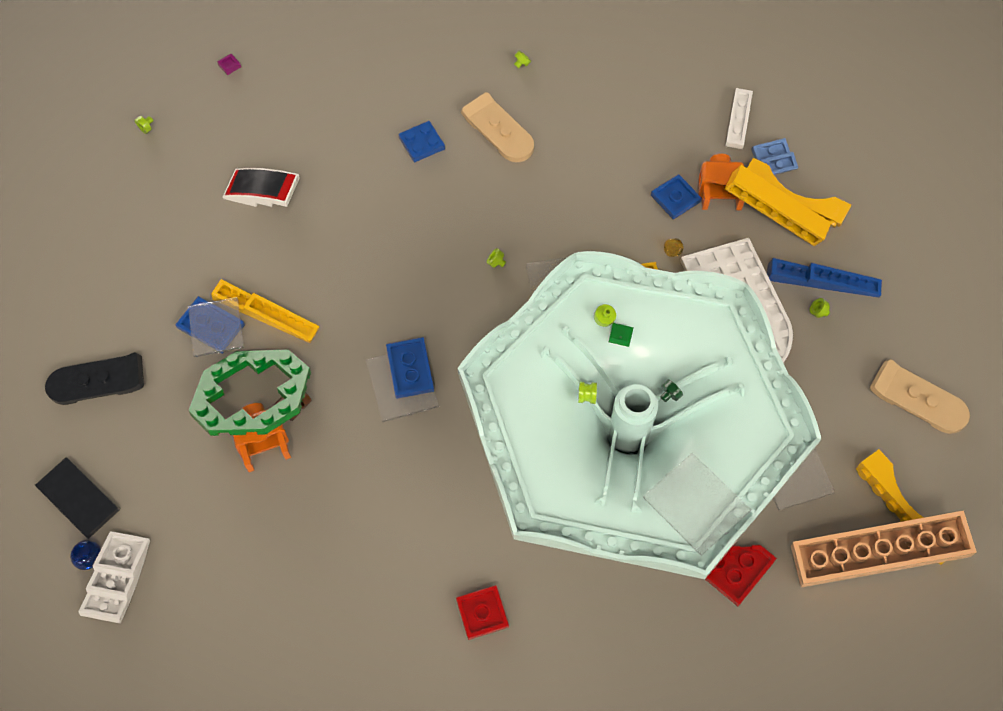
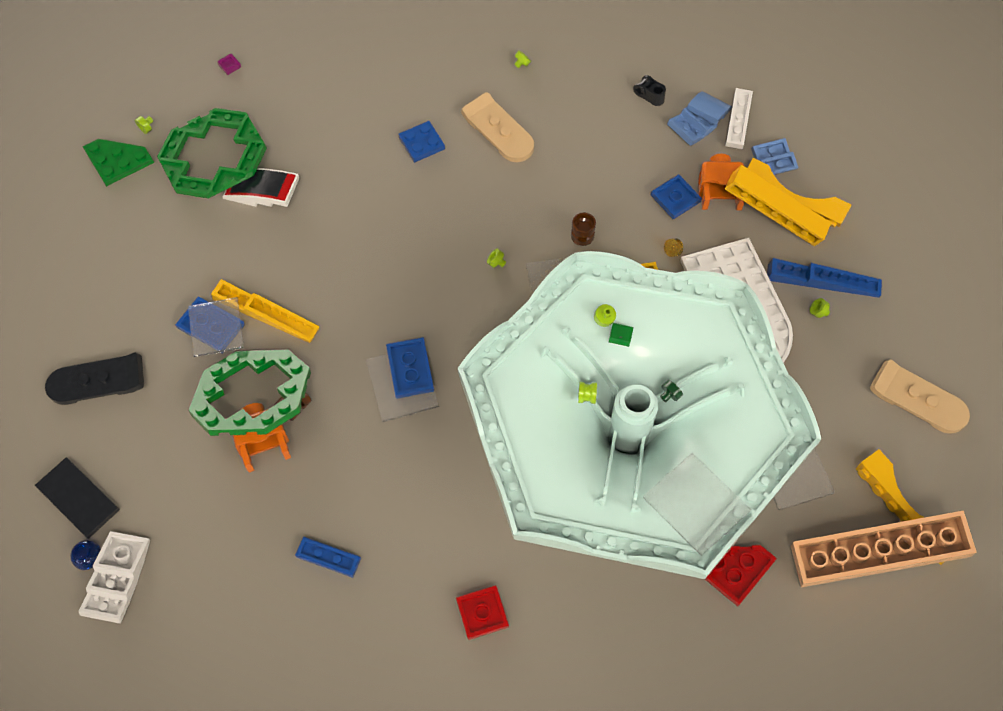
(116, 159): none -> green plate
(225, 177): none -> green plate
(328, 557): none -> blue tile
(583, 229): none -> reddish brown wheel
(650, 90): none -> black piece
(691, 126): none -> medium blue slope
(708, 107): none -> medium blue slope

